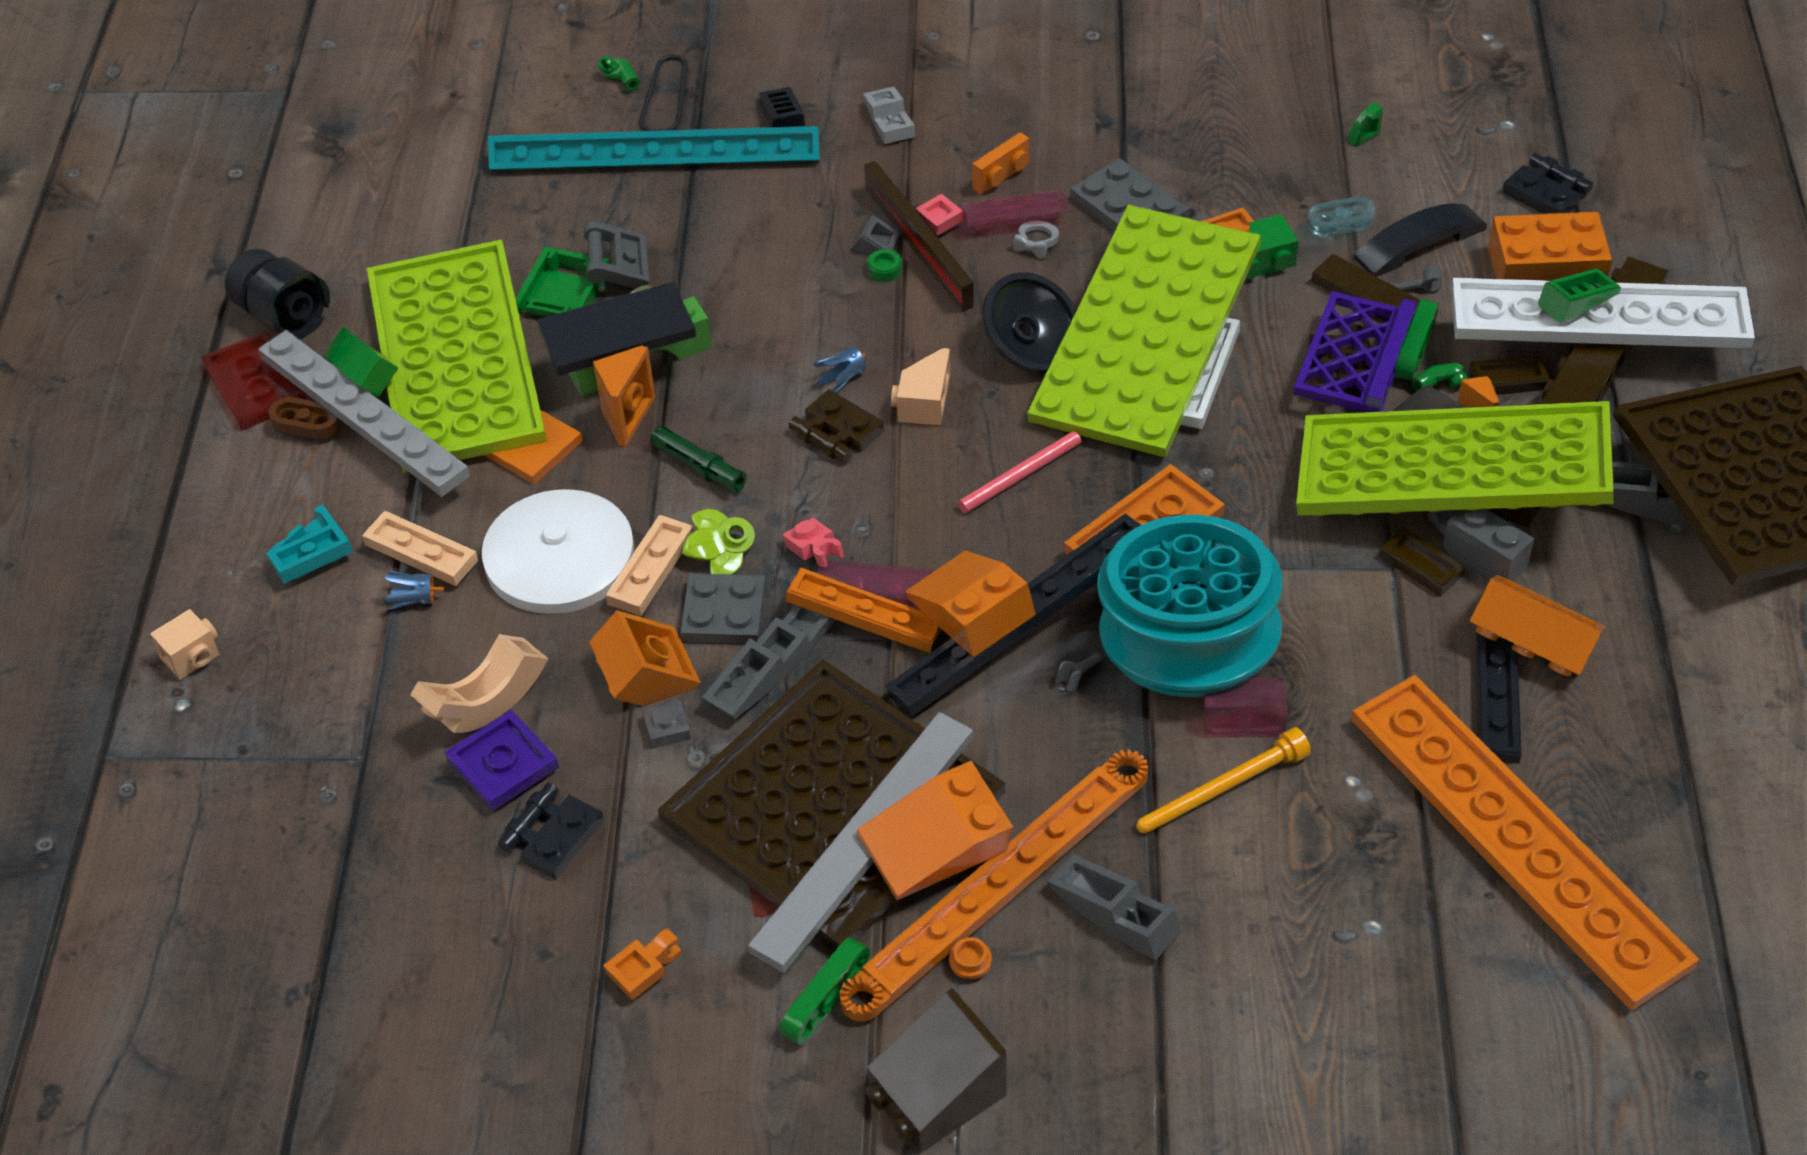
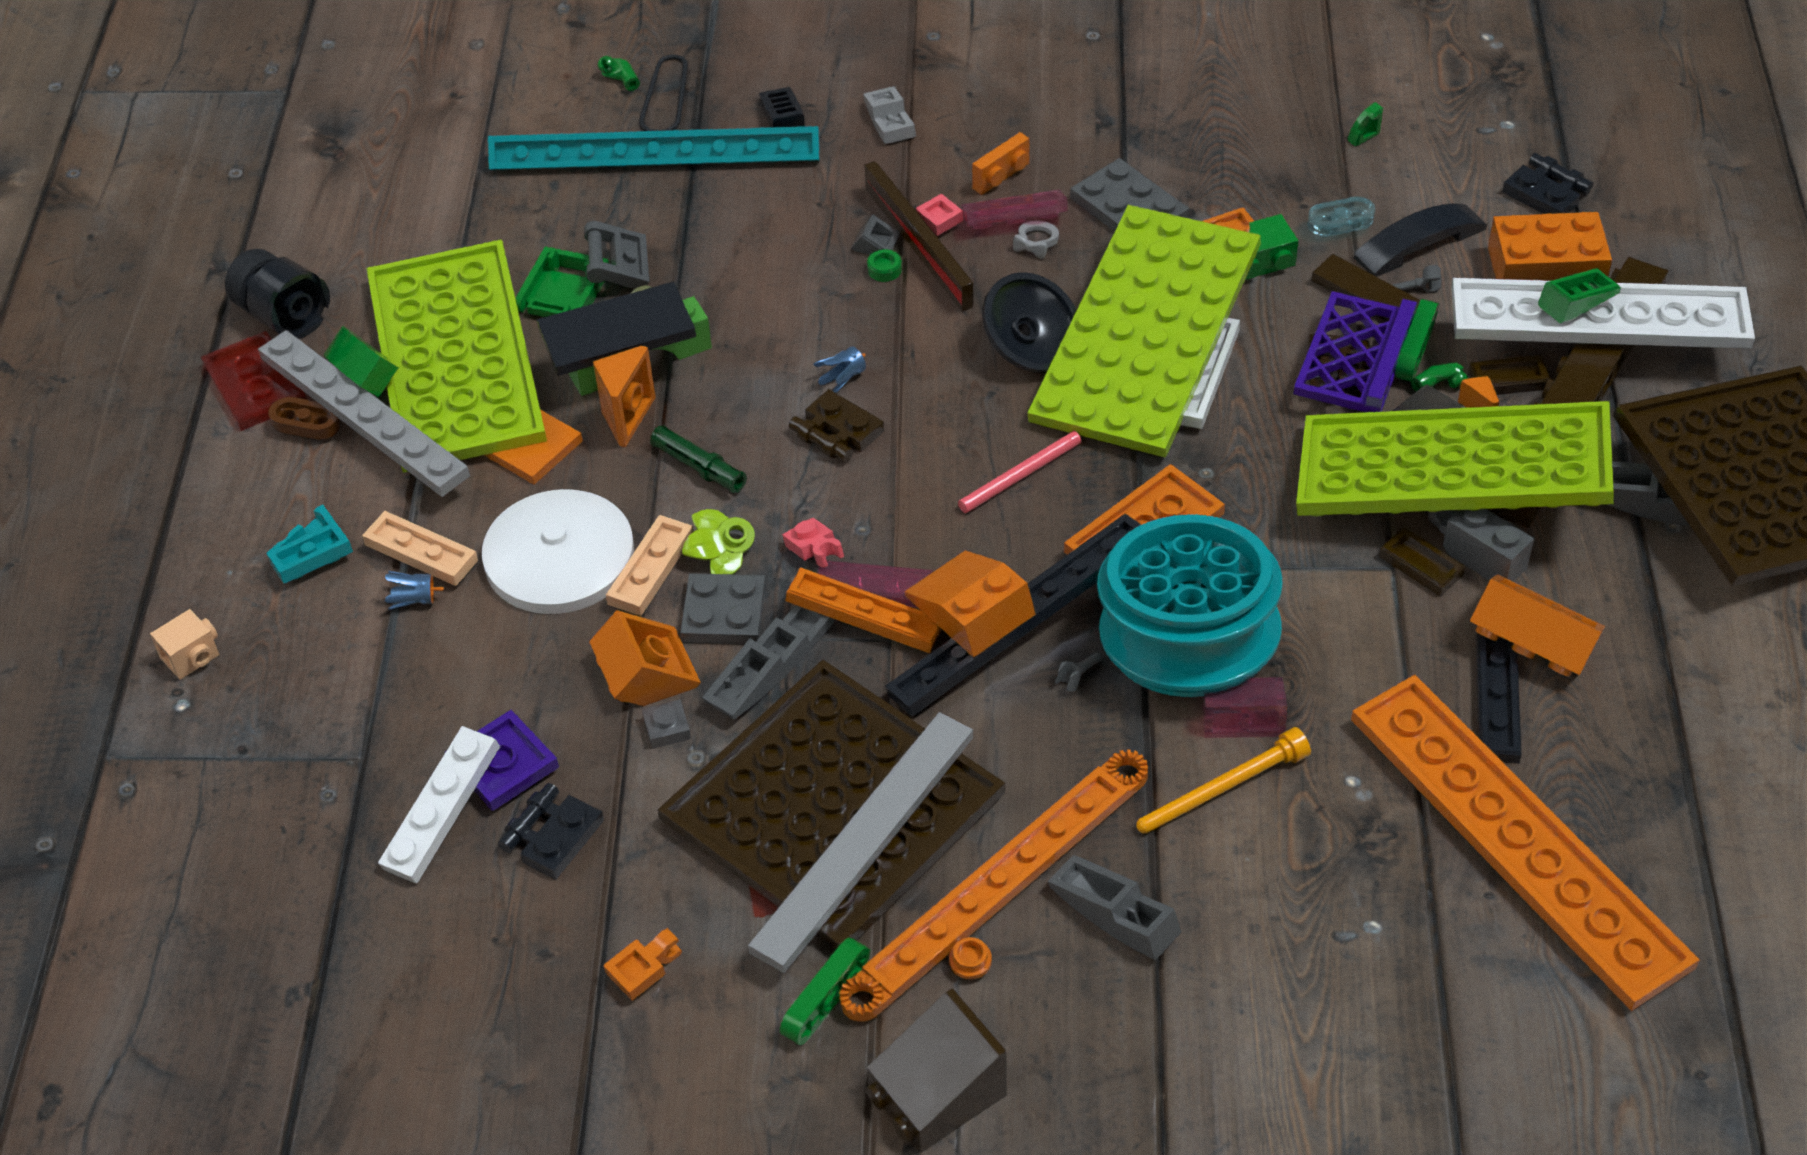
(439, 804): none -> white plate
(487, 691): light nougat arch -> none
(923, 390): light nougat slope -> none
(937, 831): orange slope -> none

